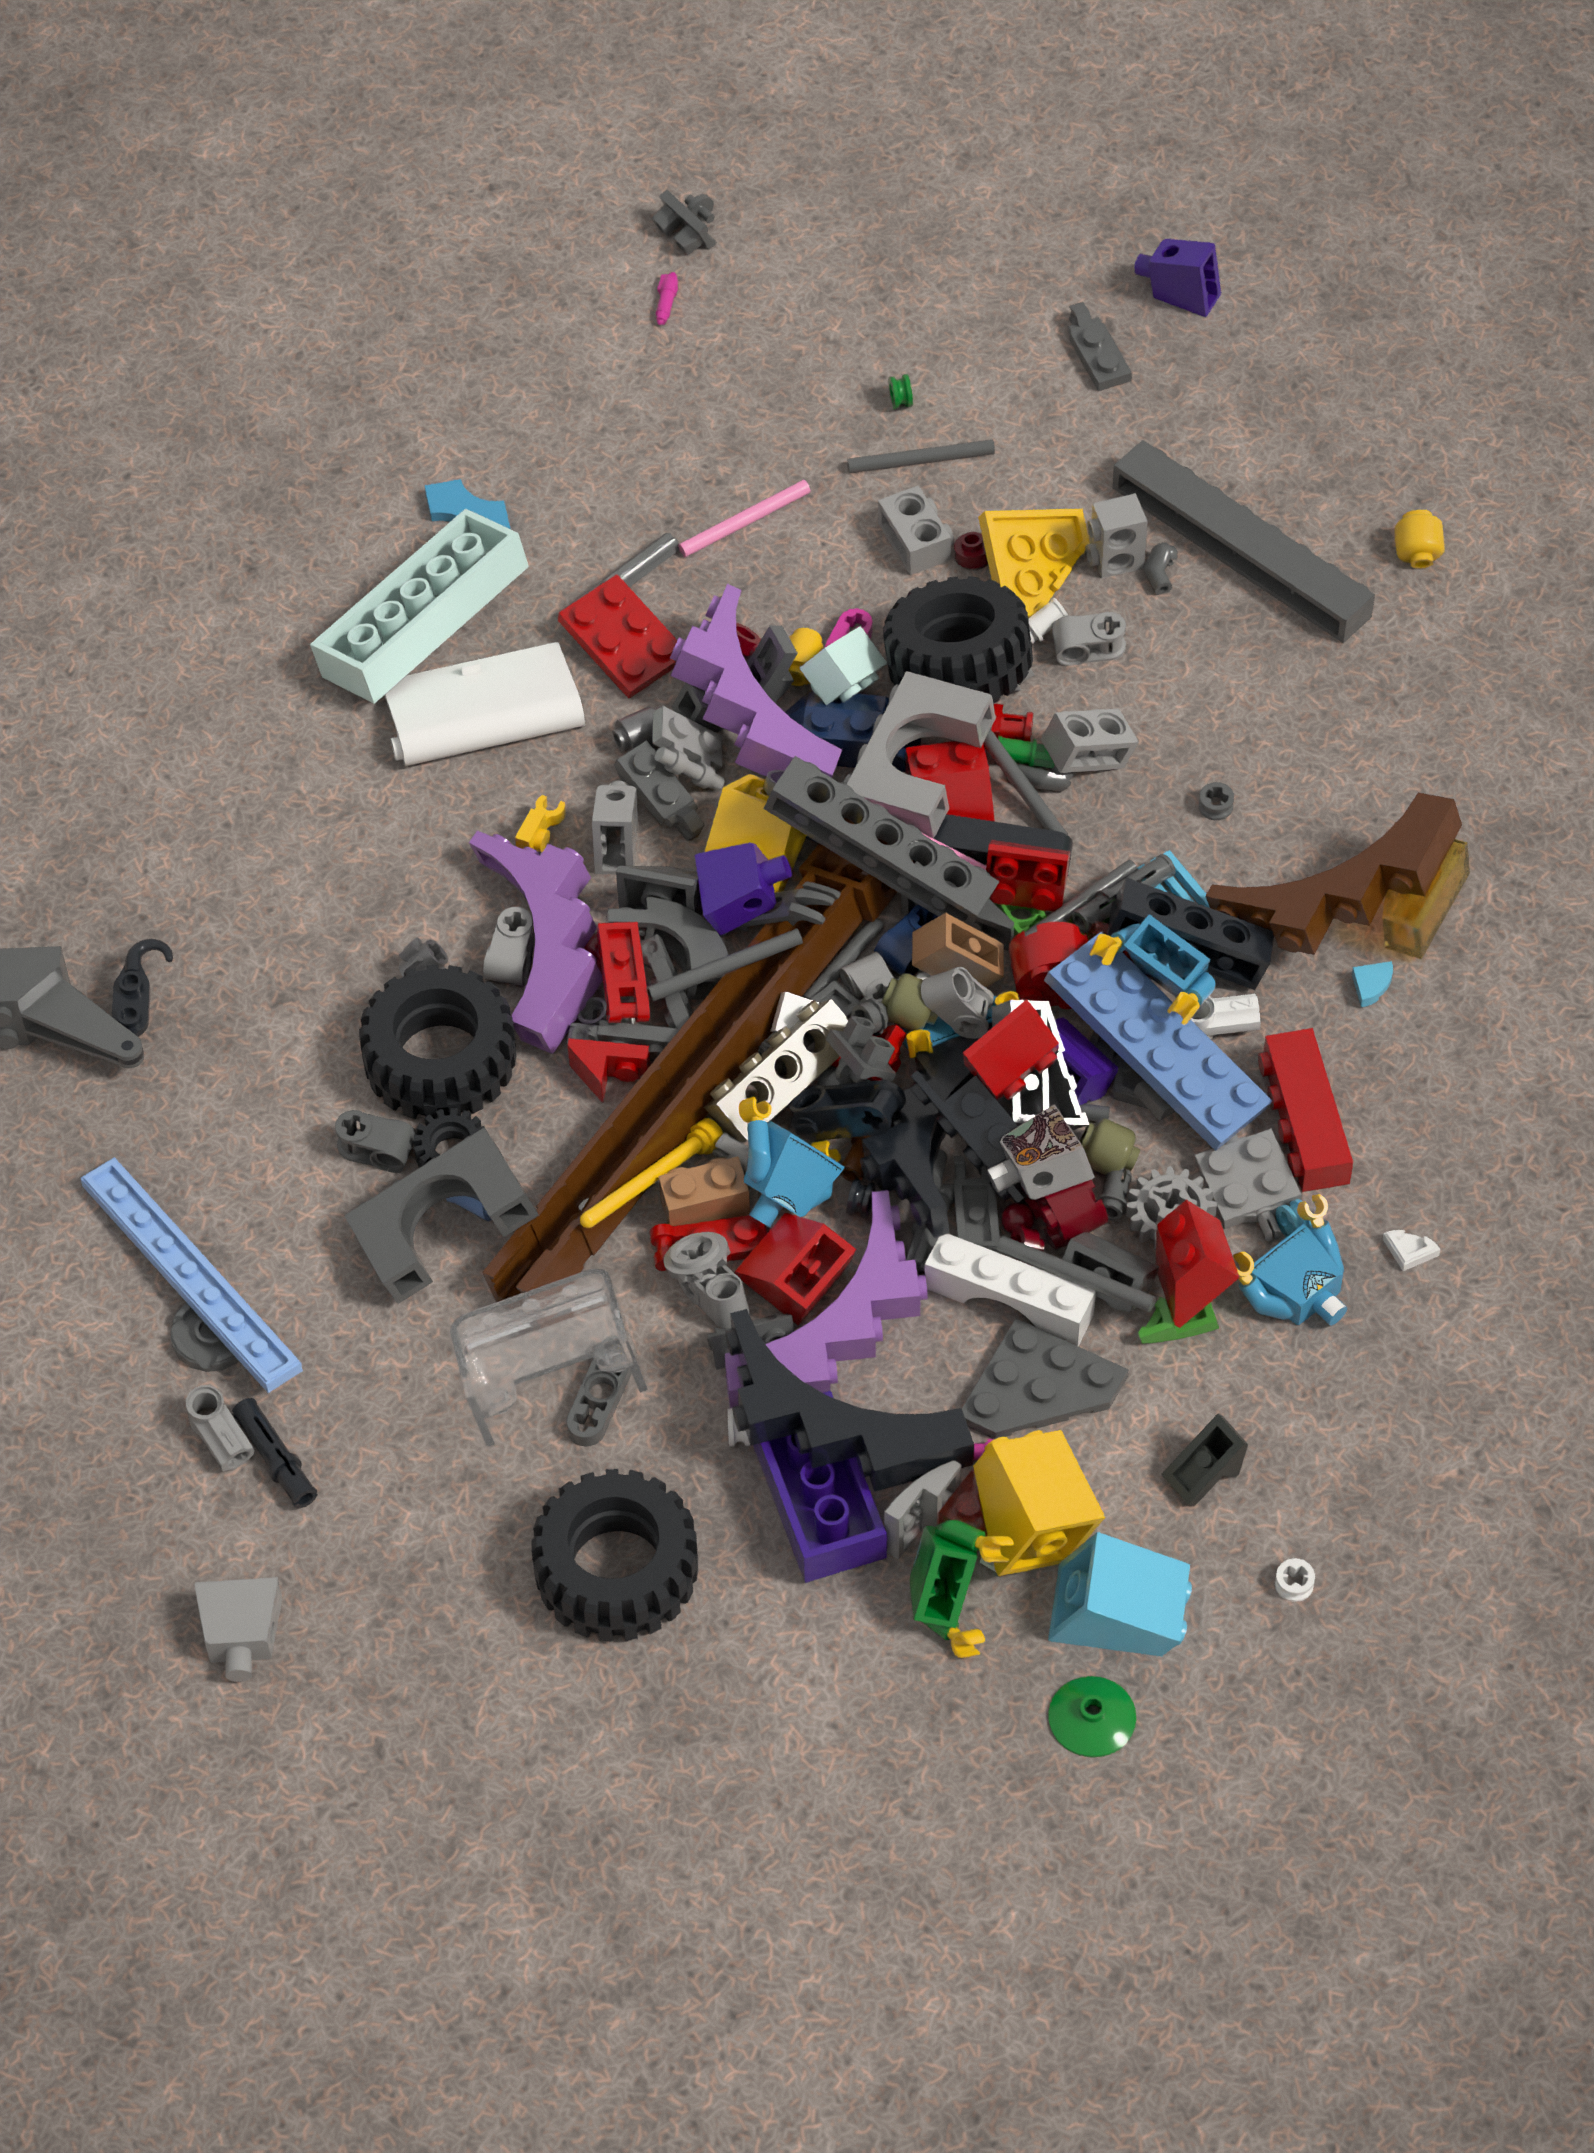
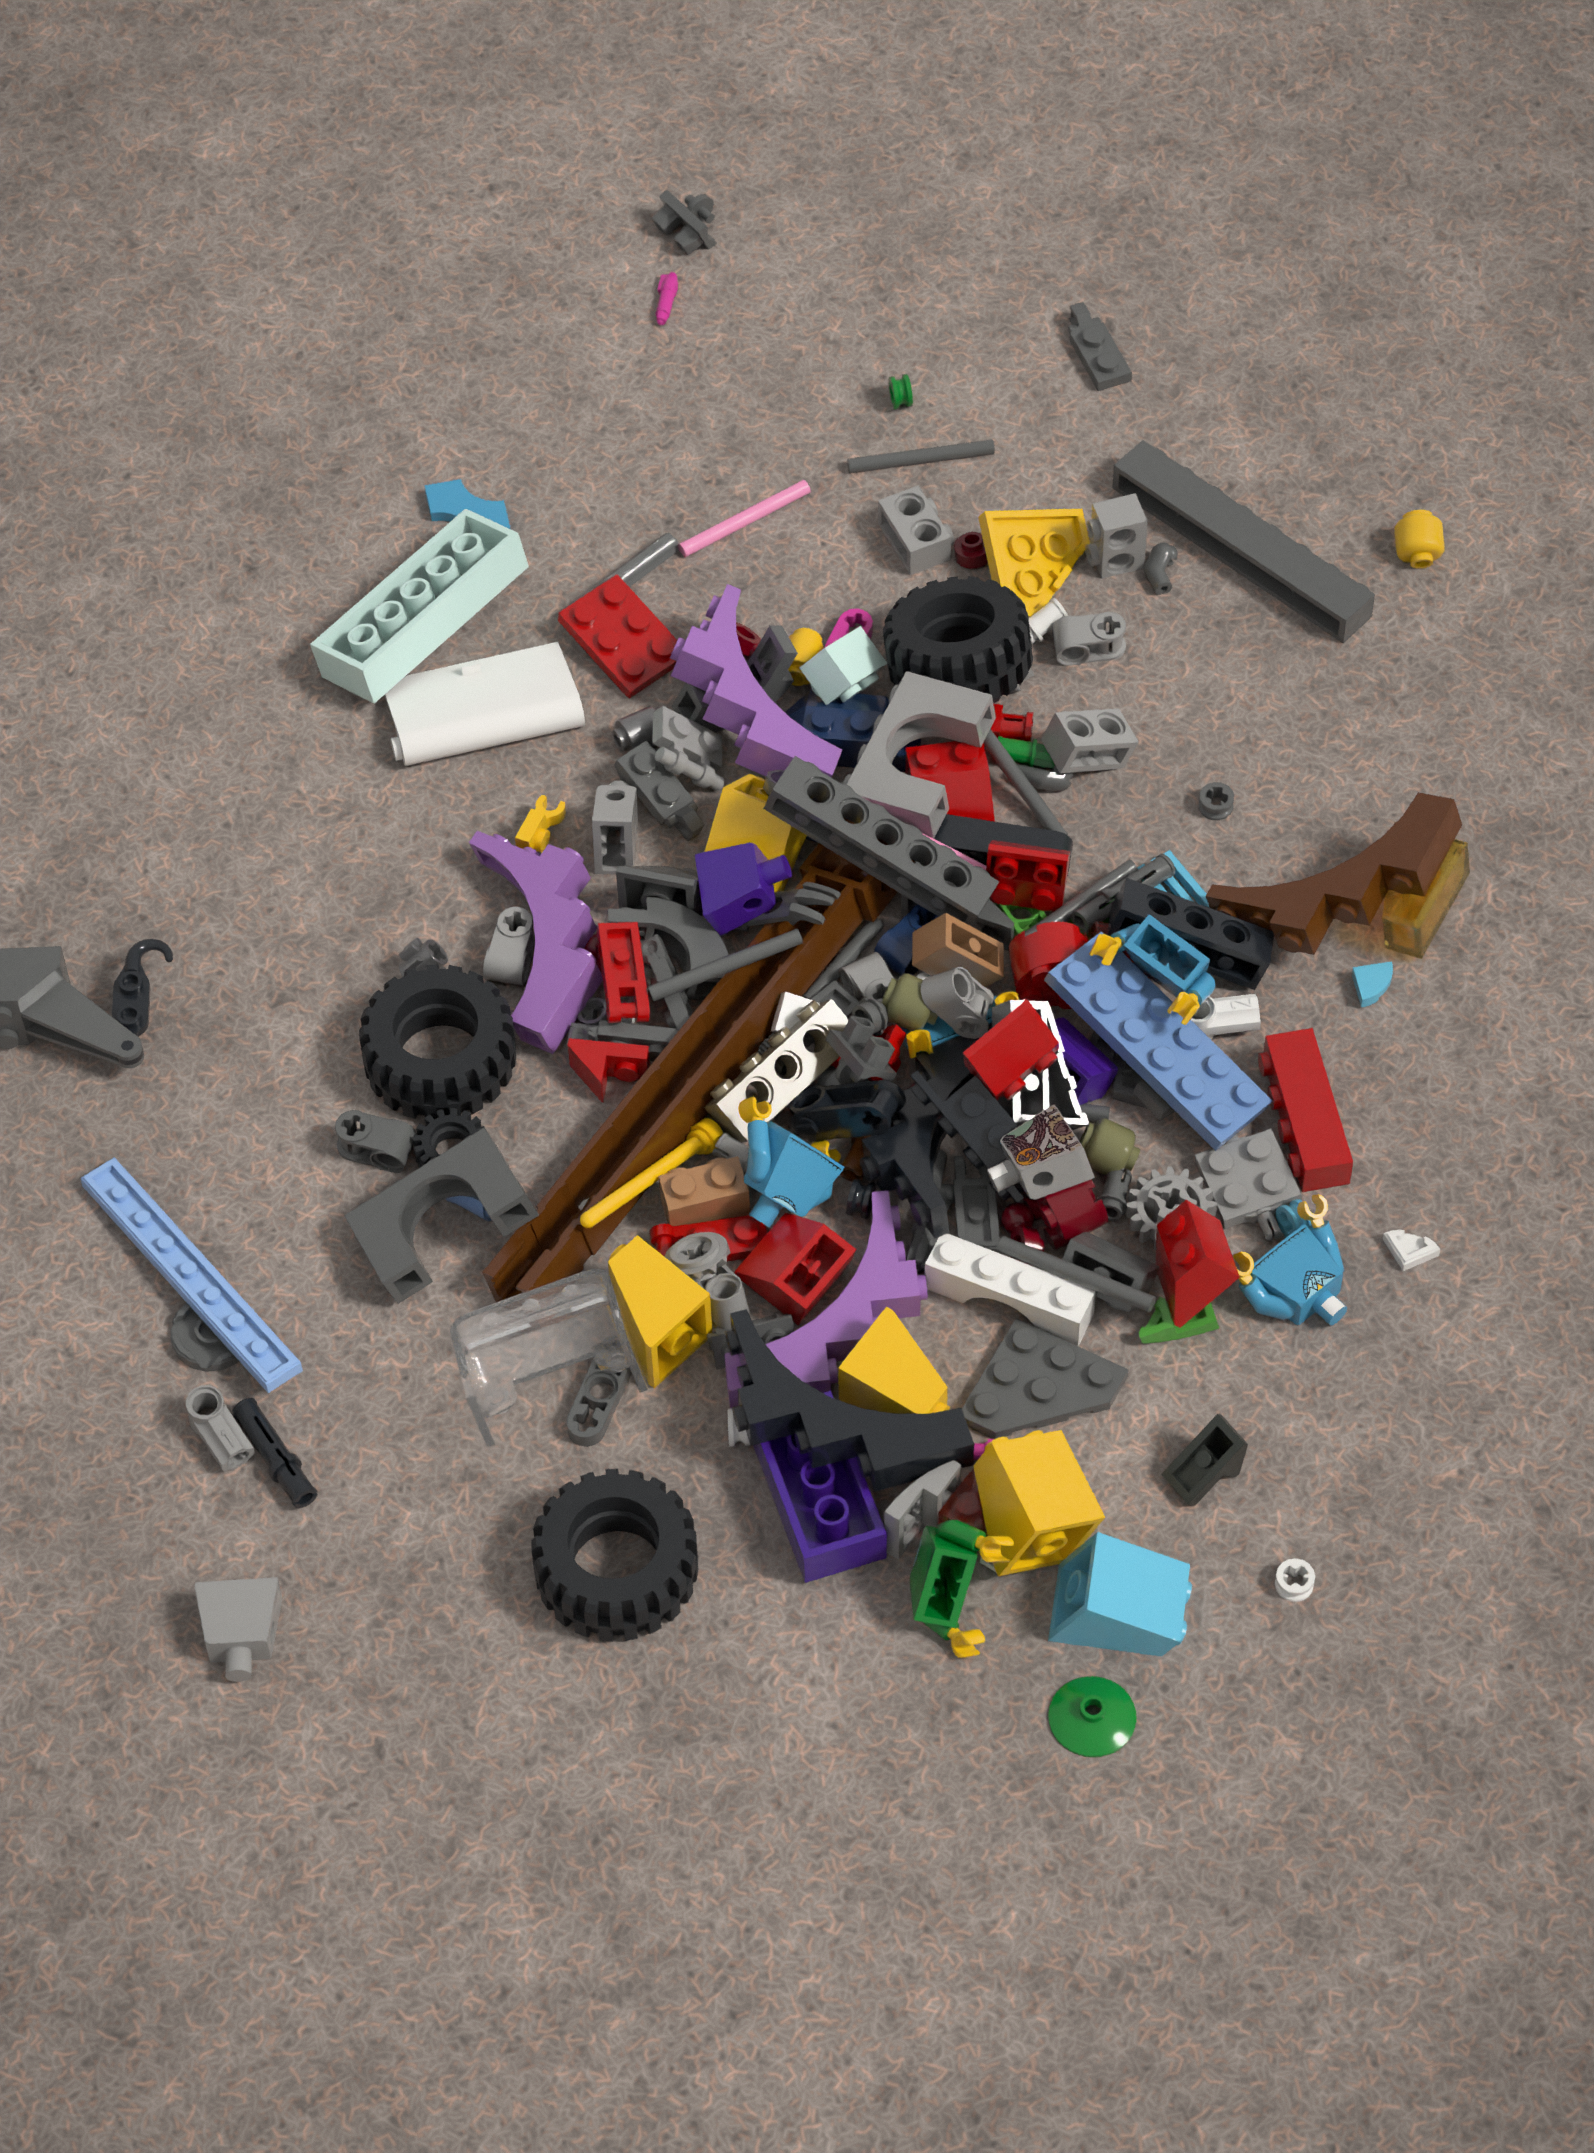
(661, 1307): none -> yellow slope
(891, 1372): none -> yellow slope
(1183, 274): dark purple torso -> none

